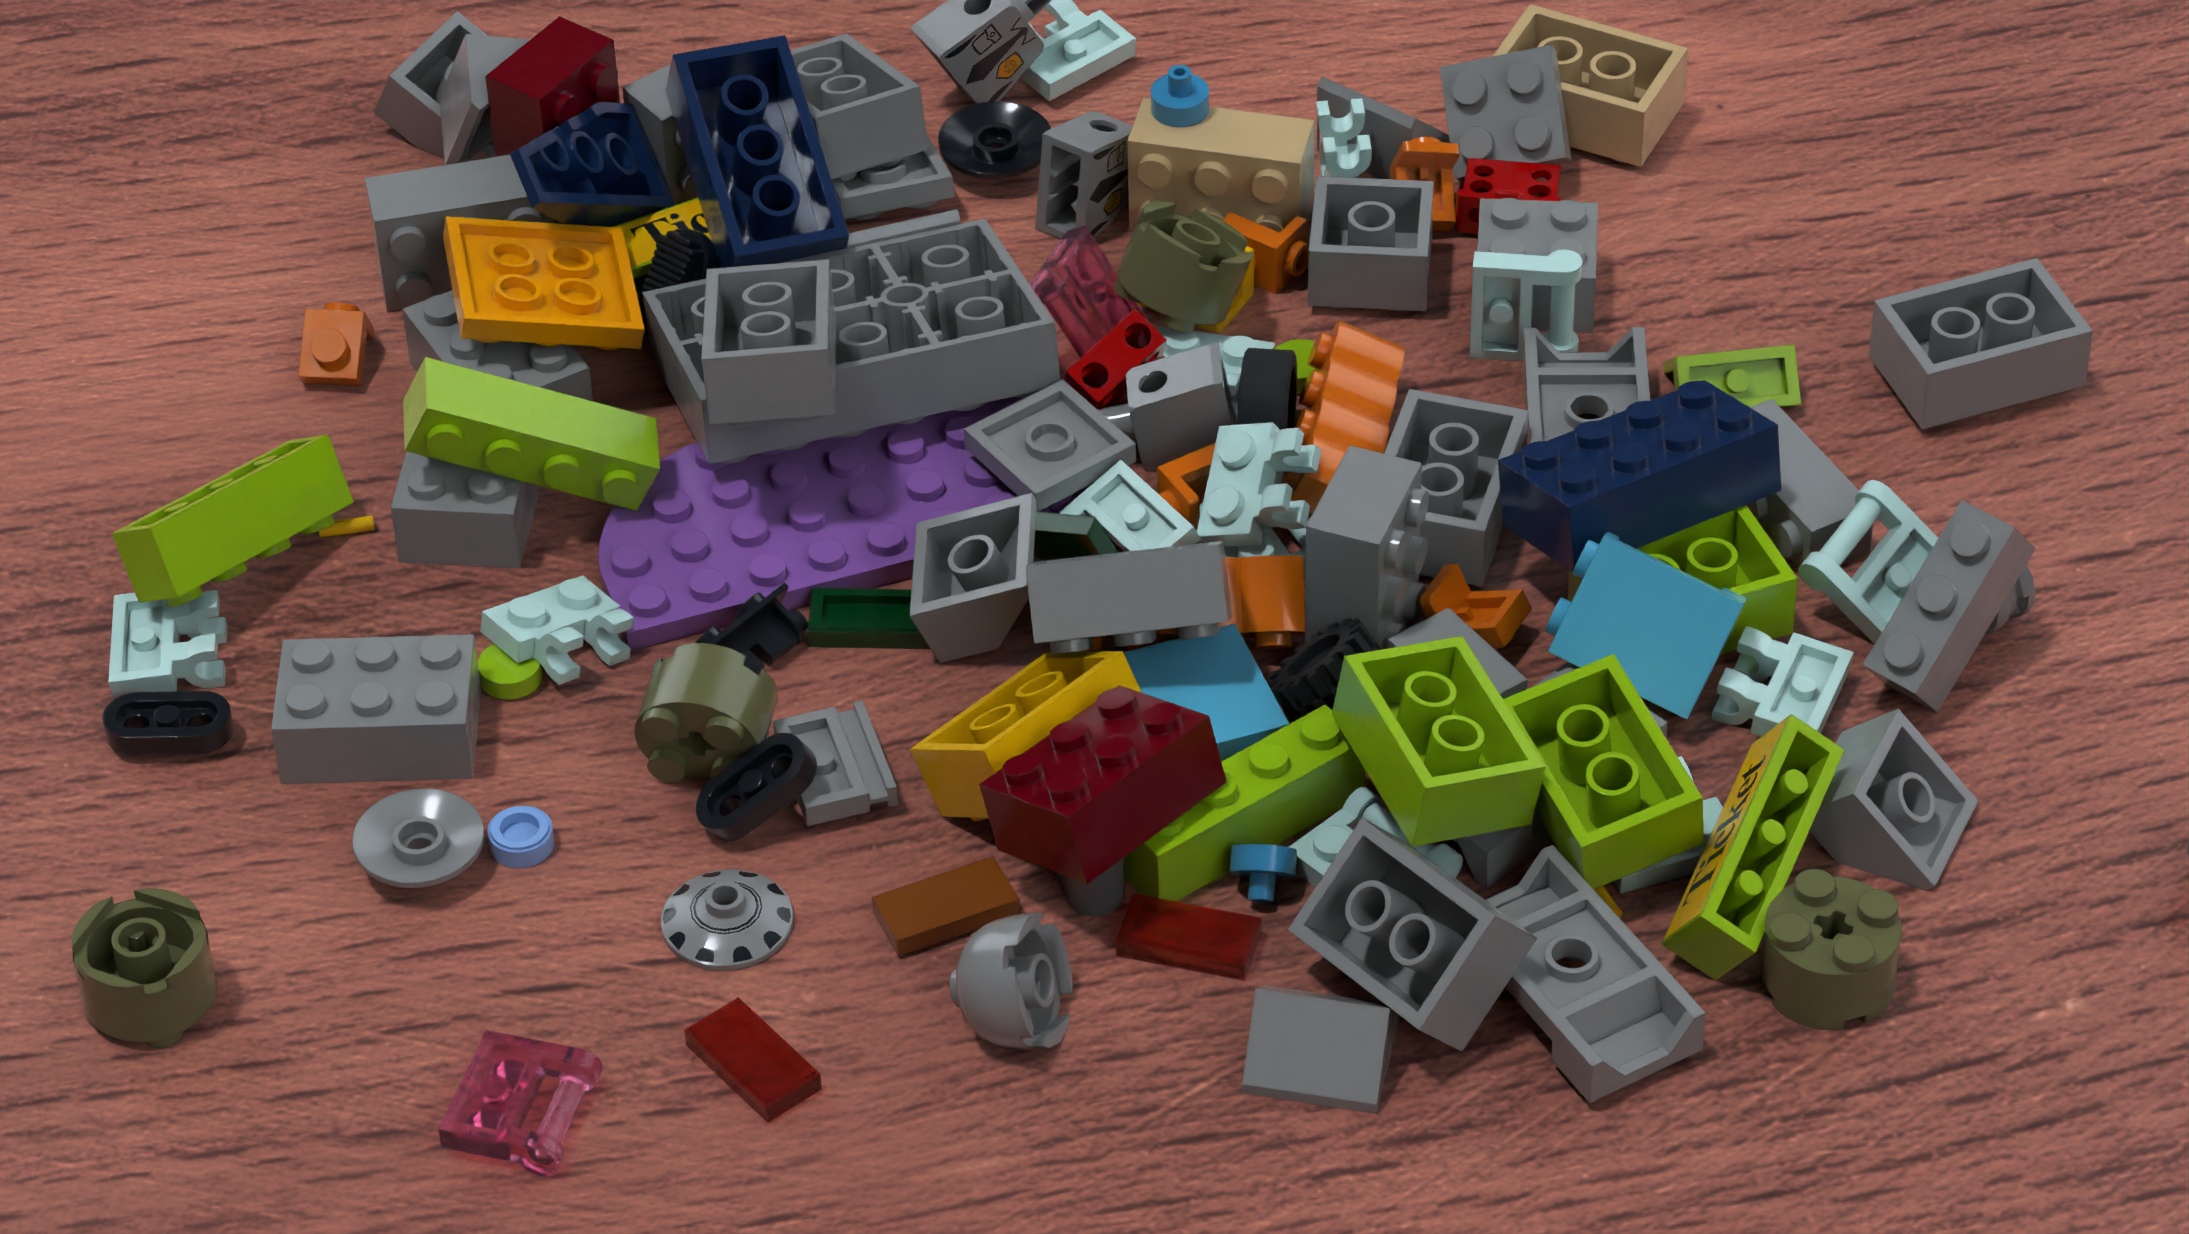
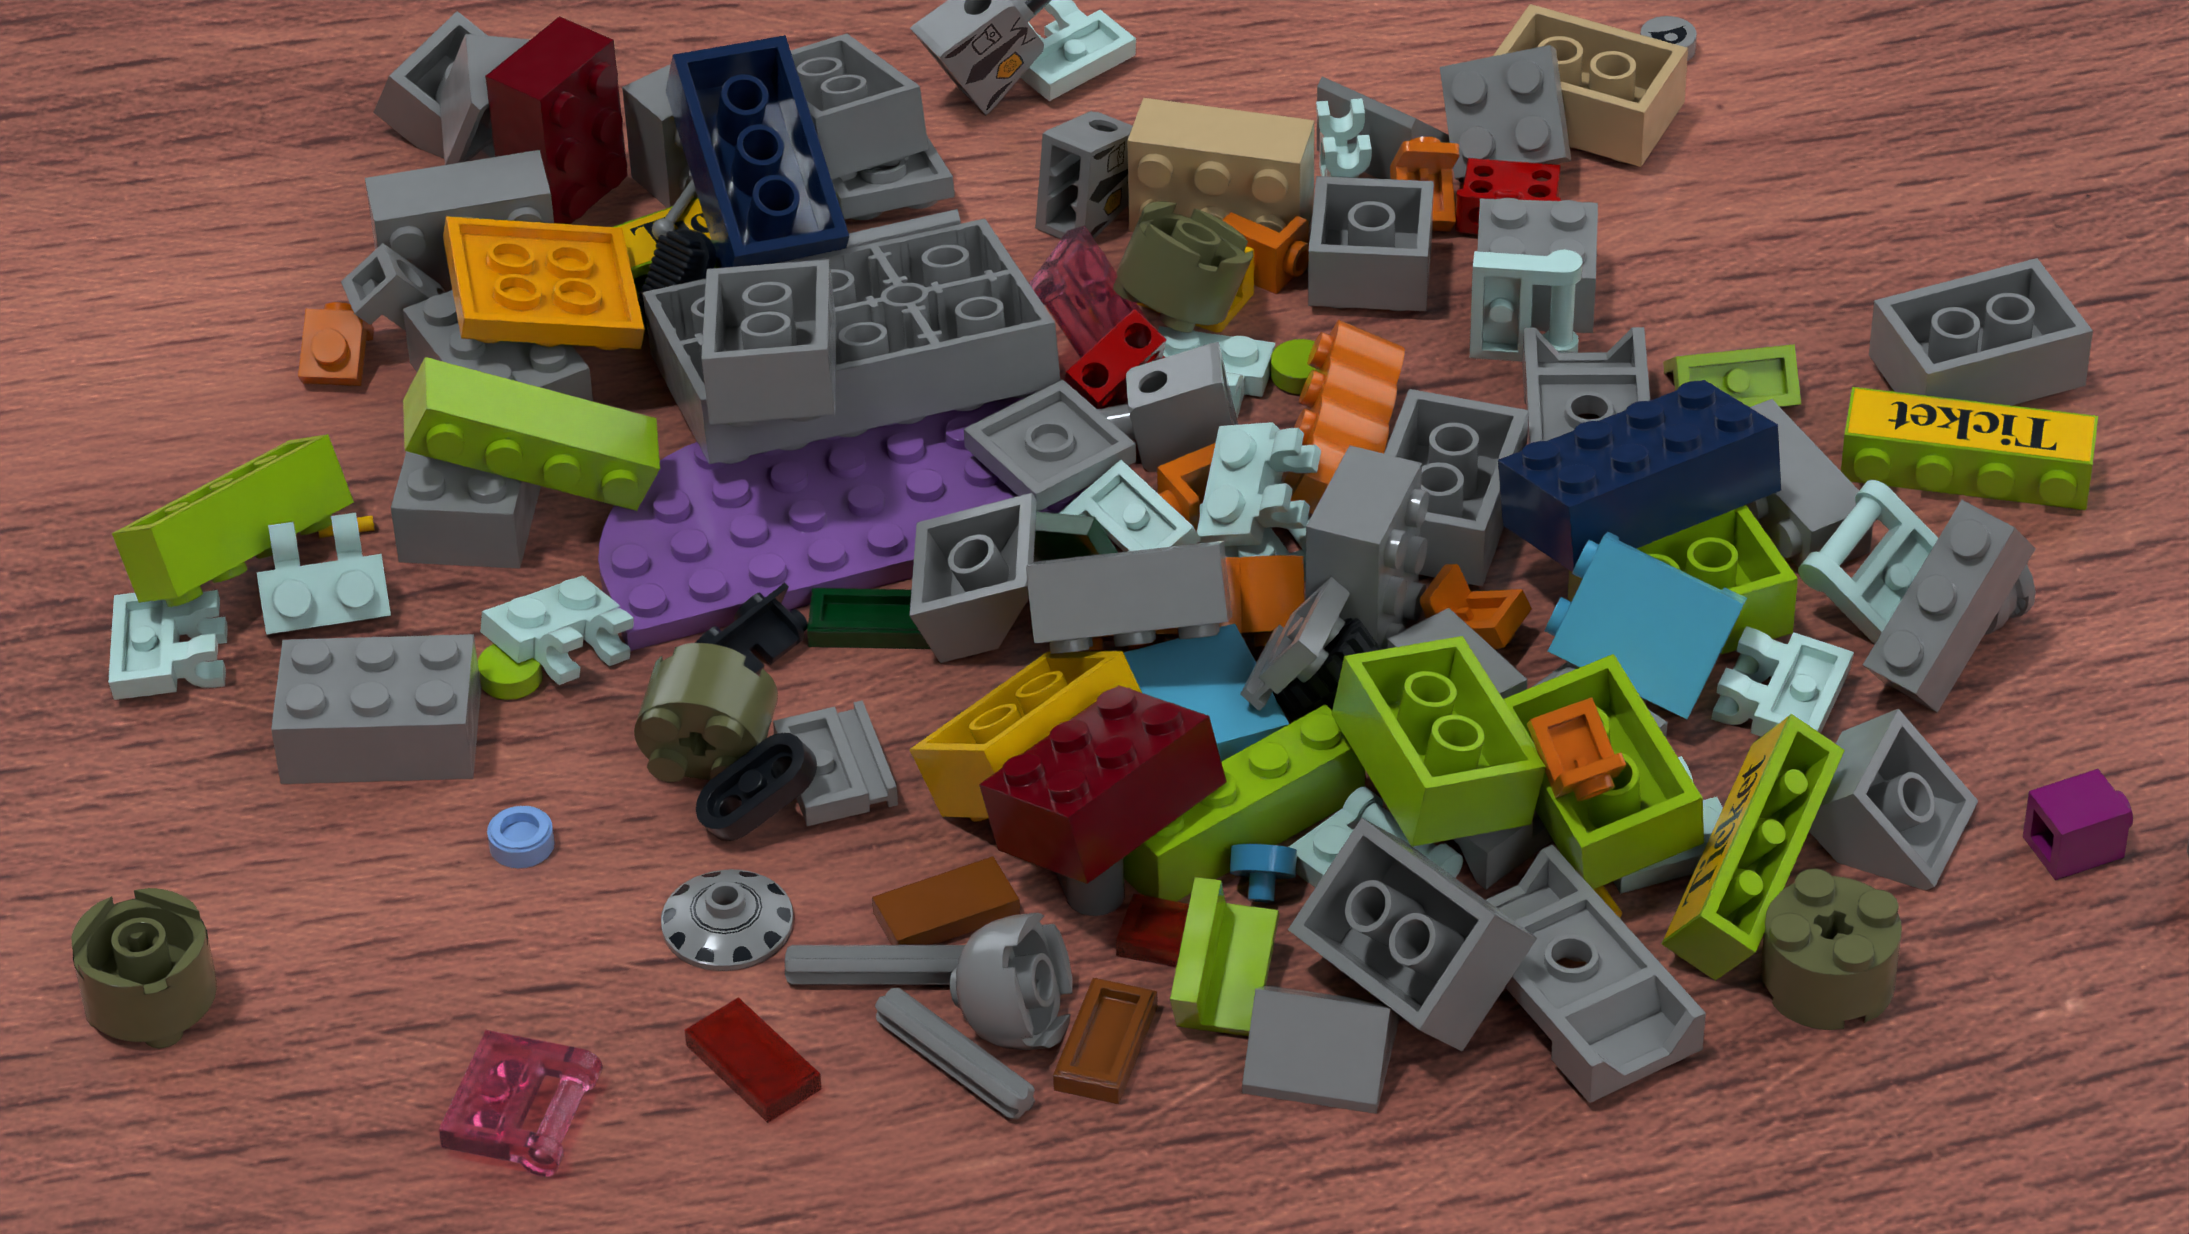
(168, 723): black plate -> none
(323, 592): none -> light aqua plate
(386, 286): none -> light grey leg
(418, 838): light grey dish -> none
(594, 169): dark blue wedge -> none
(666, 224): none -> light grey hinge
(871, 964): none -> light grey axle
(955, 1053): none -> light grey axle
(993, 139): black dish -> none
(1105, 1041): none -> dark orange tile
(1179, 98): dark azure tile -> none
(1221, 961): none -> lime panel
(1268, 387): black tyre -> none
(1299, 645): none -> light grey plate
(1576, 750): none -> orange bracket
(1672, 30): none -> light grey tile
(1969, 448): none -> brick
(2077, 824): none -> magenta brick

